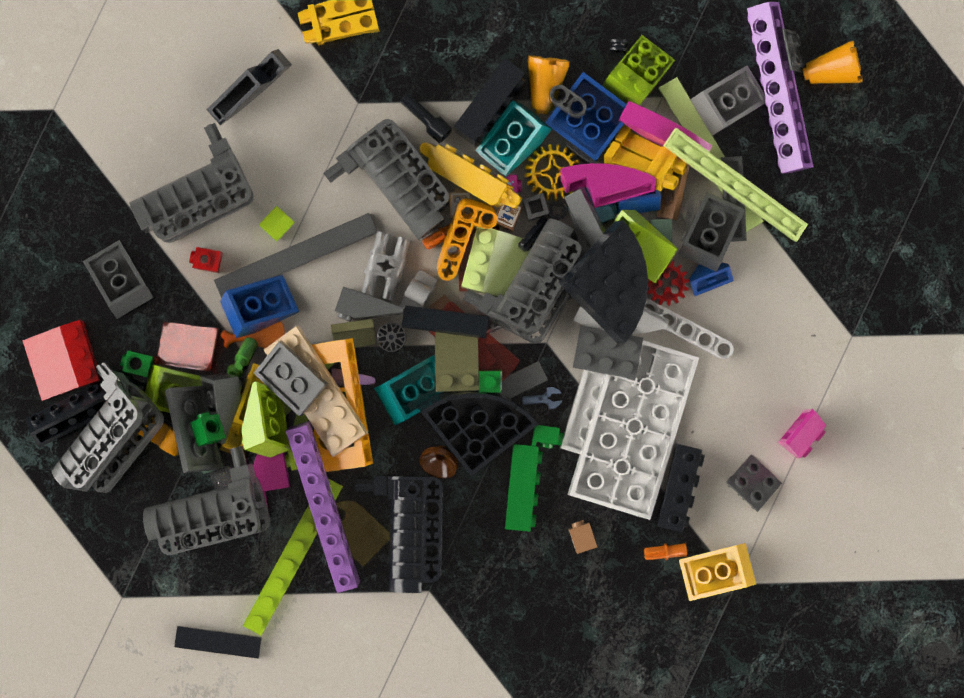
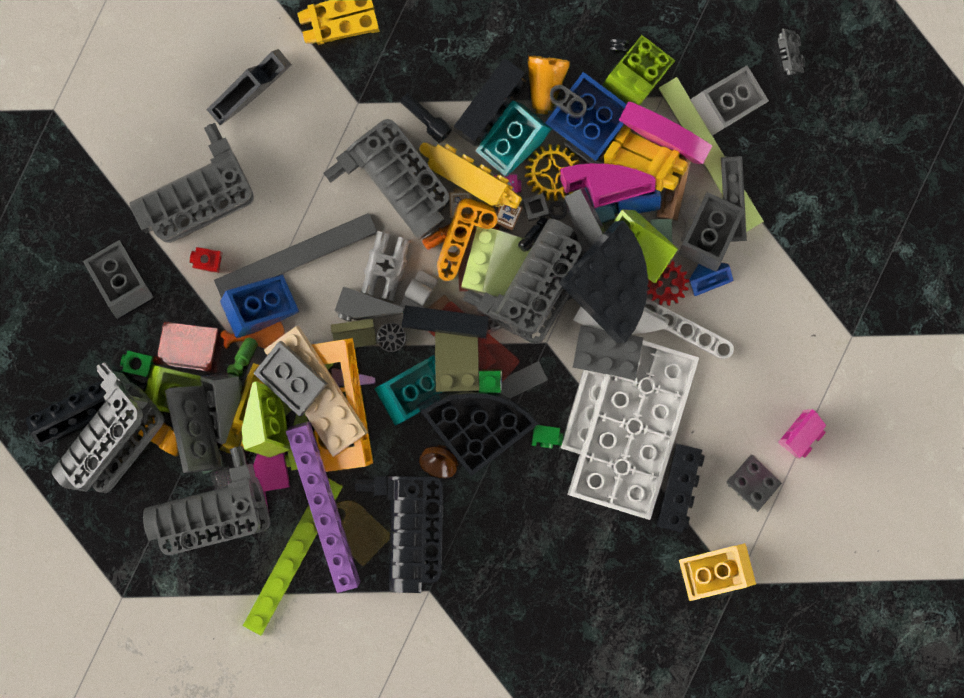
(62, 360): slope -> none
(202, 435): green brick -> none
(218, 642): black tile -> none
(276, 223): lime piece -> none
(522, 487): green brick -> none
(534, 399): sand blue bar -> none
(582, 536): medium nougat brick -> none
(665, 551): orange axle -> none
(735, 184): yellowish green tile -> none
(788, 94): medium lavender brick -> none
(835, 66): light orange cone -> none

